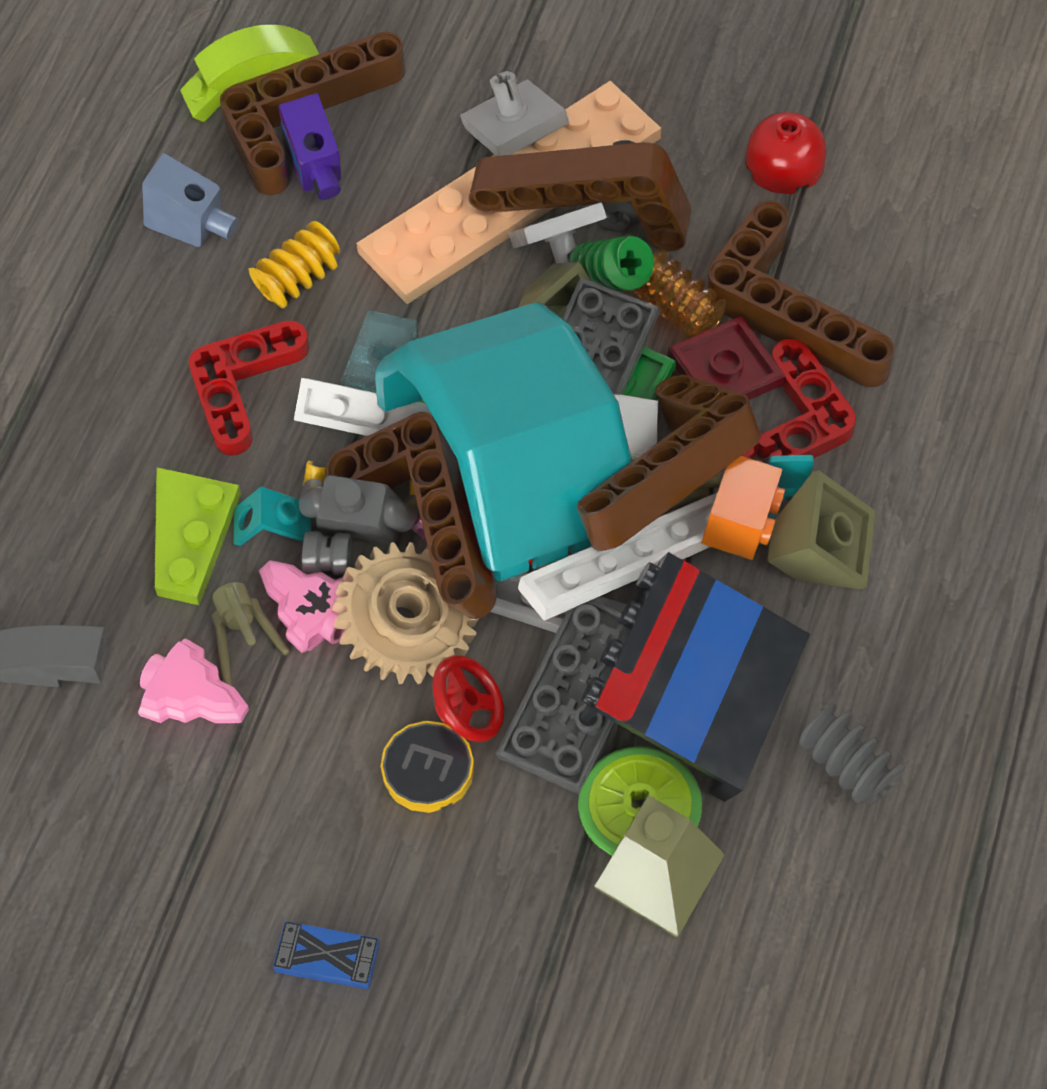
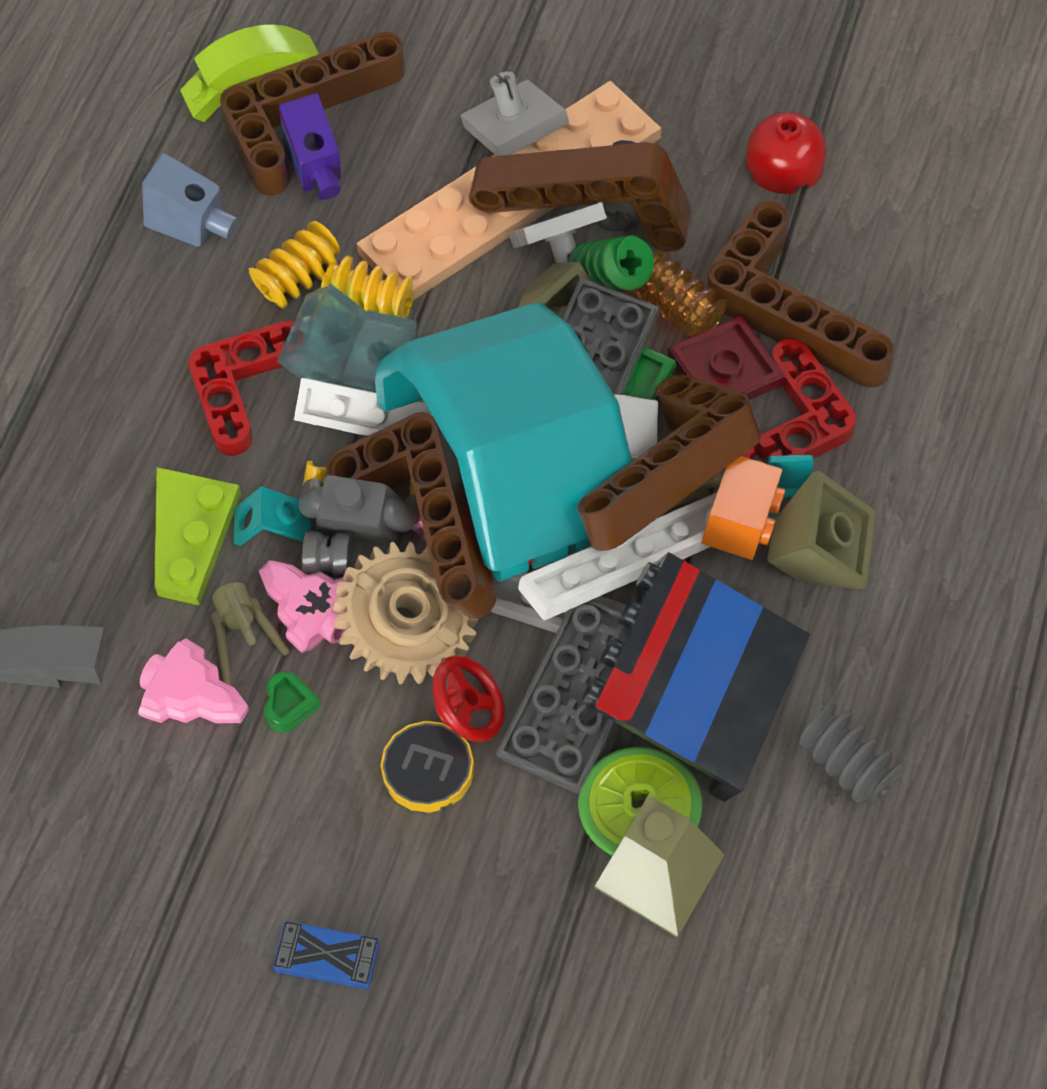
(288, 702): none -> green tile
(323, 336): none -> clear light blue brick
(370, 290): none -> yellow piece

